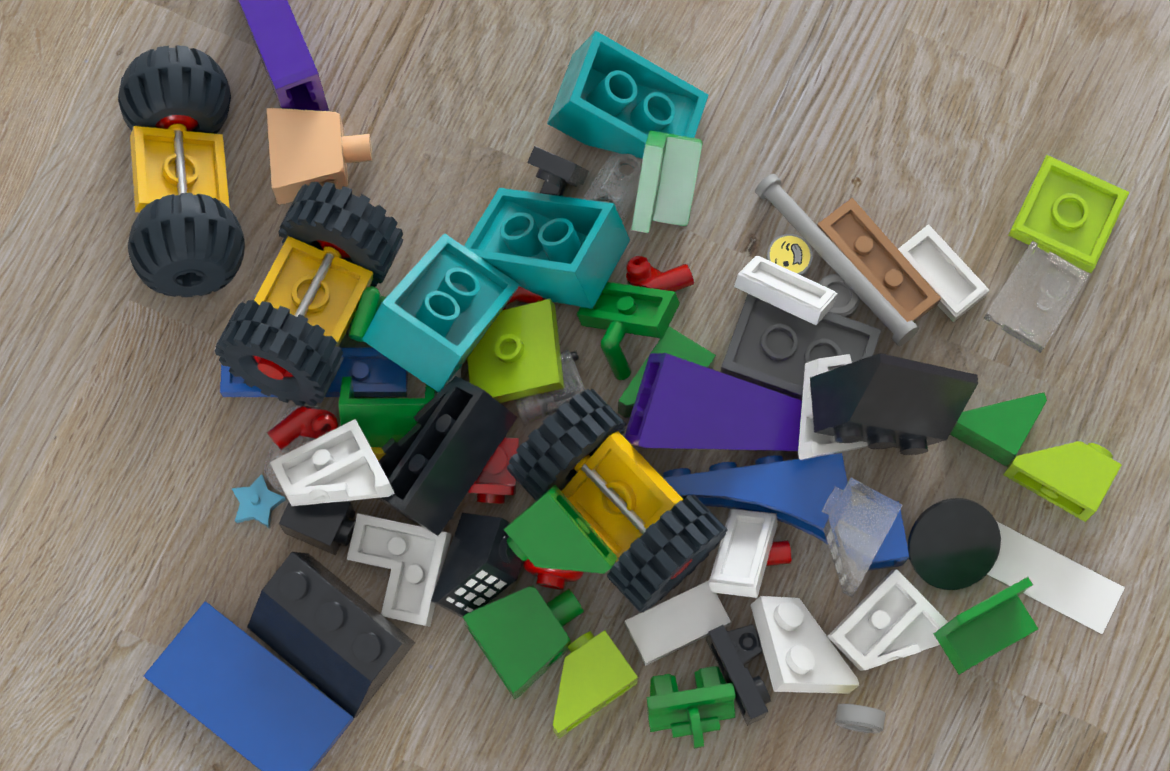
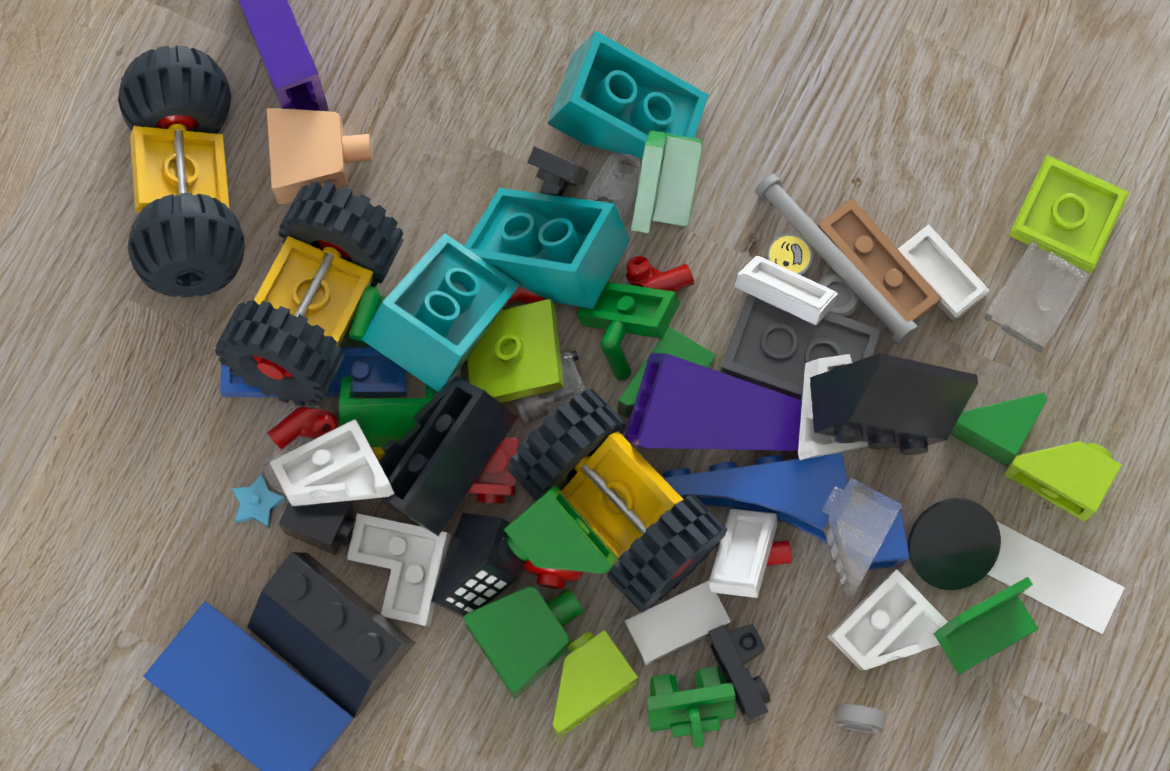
(798, 649): white wing -> none

